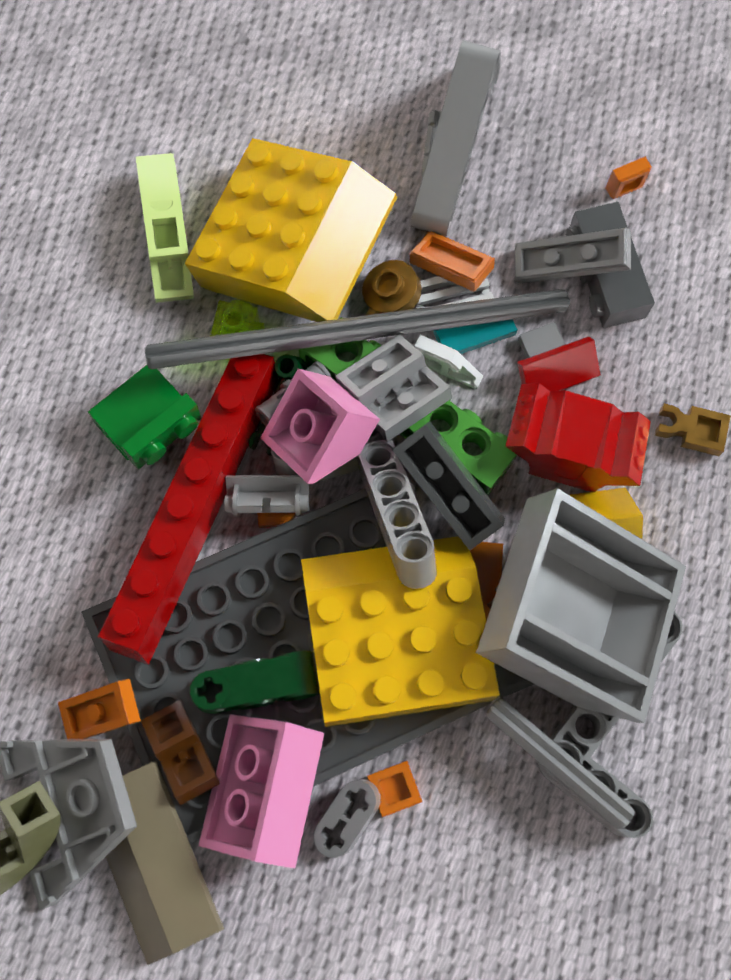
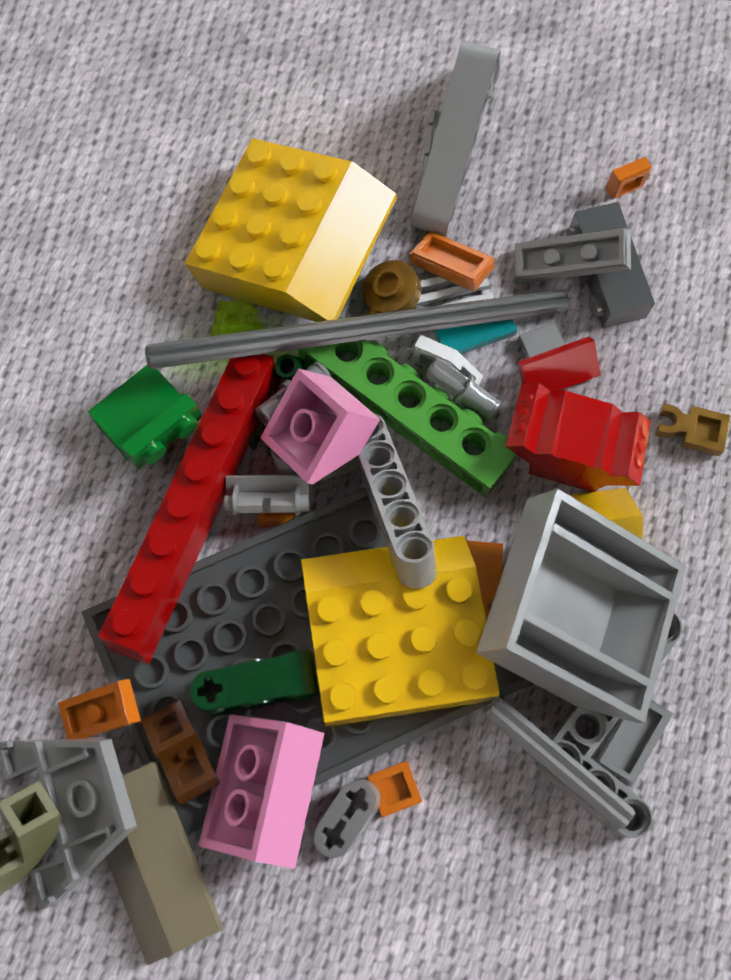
(164, 227): yellowish green slope -> none
(395, 386): light grey slope -> none
(449, 485): dark grey brick -> none
(463, 389): none -> light grey axle
(632, 744): none -> light grey tile

